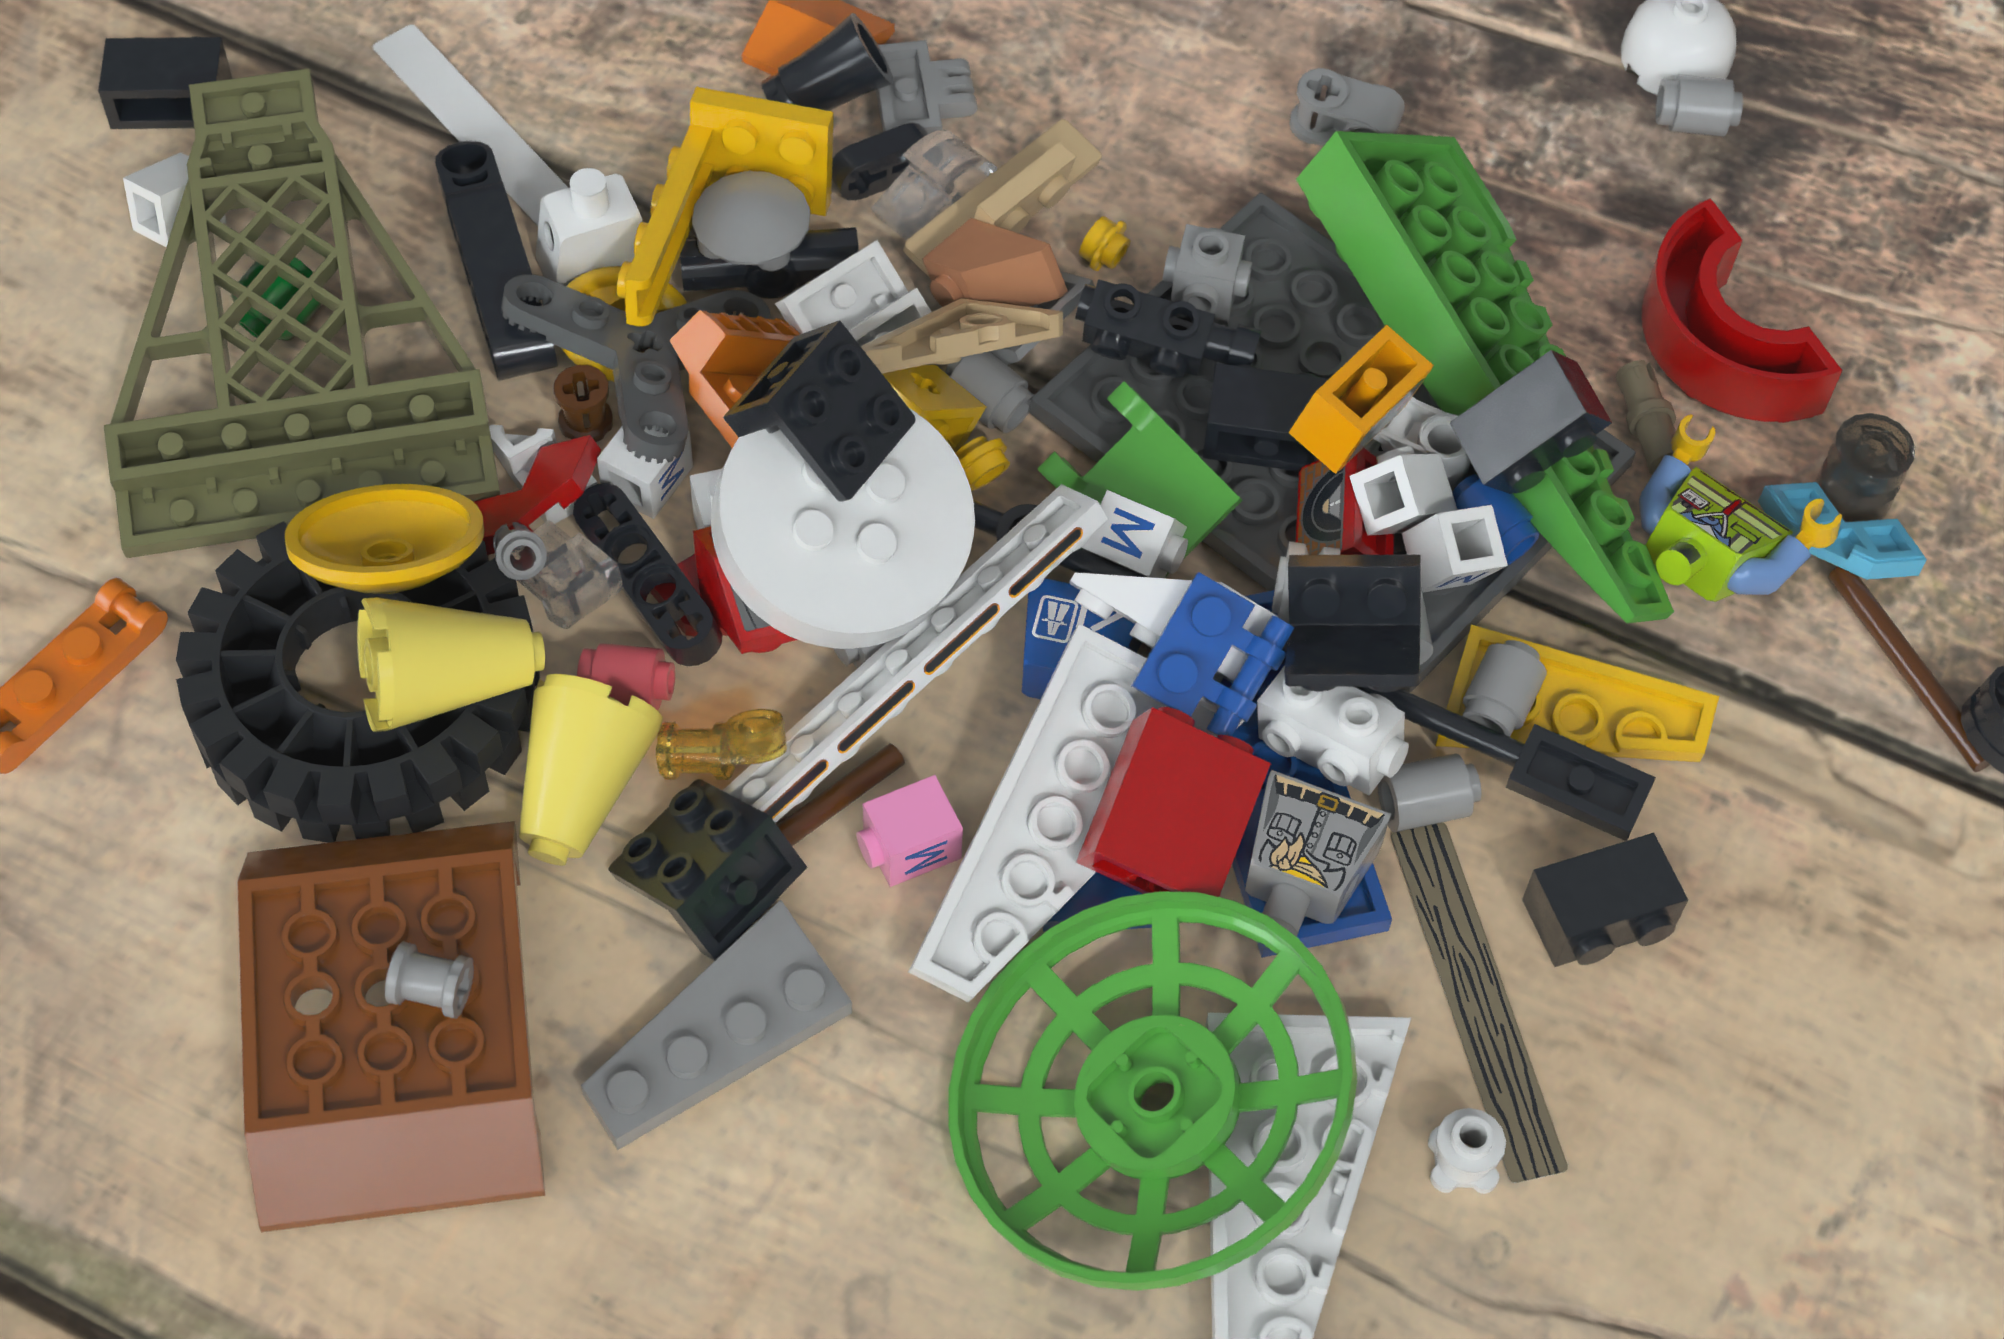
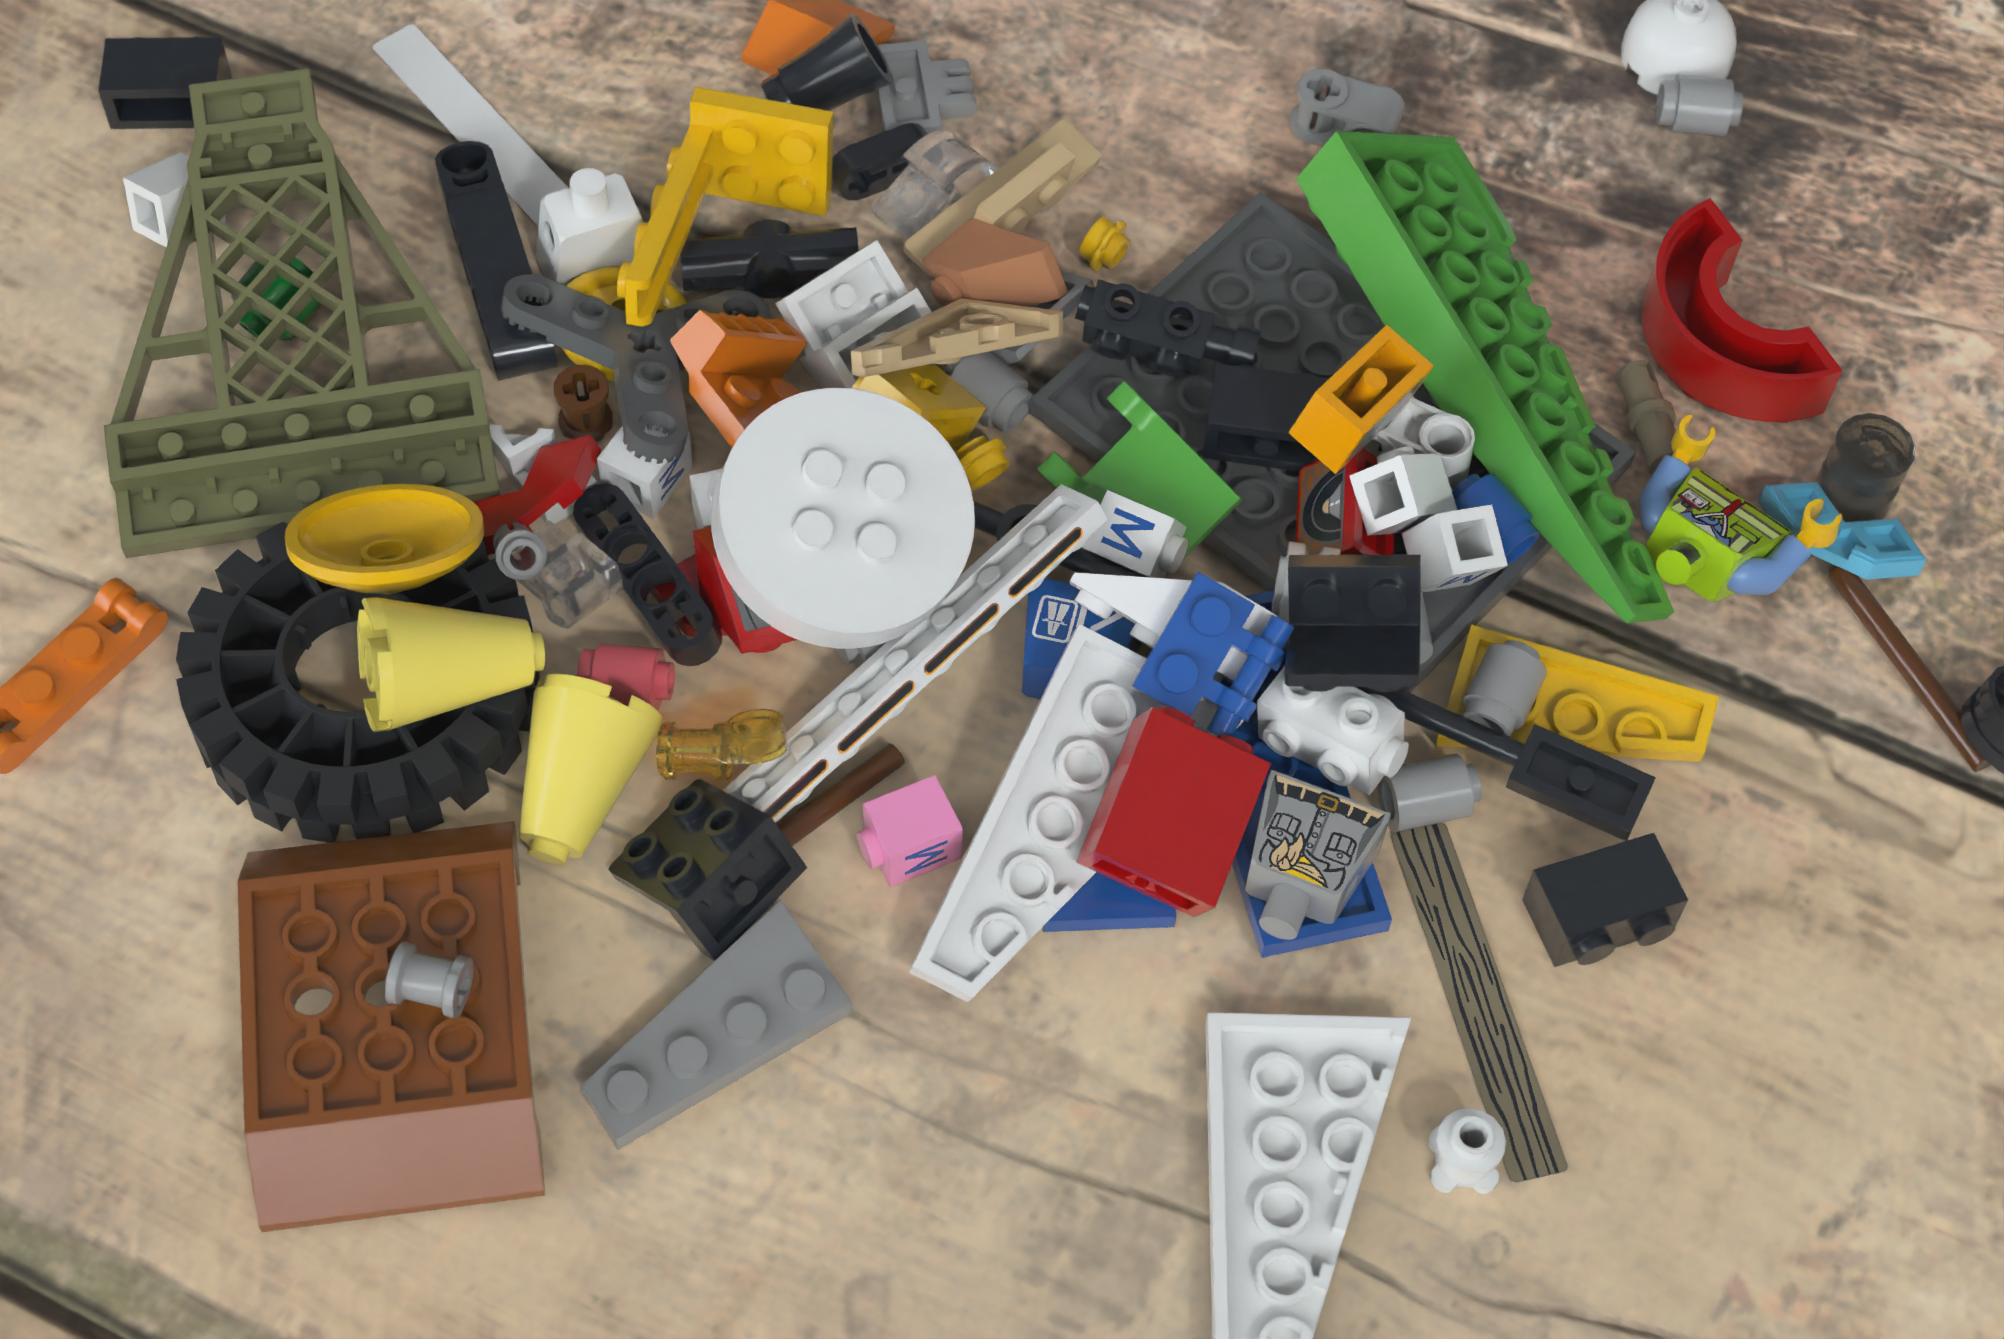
(751, 219): light grey dish -> none
(828, 406): black bracket -> none
(1128, 1063): bright green dish -> none
(1208, 270): light grey brick -> none
(1531, 424): piece -> none

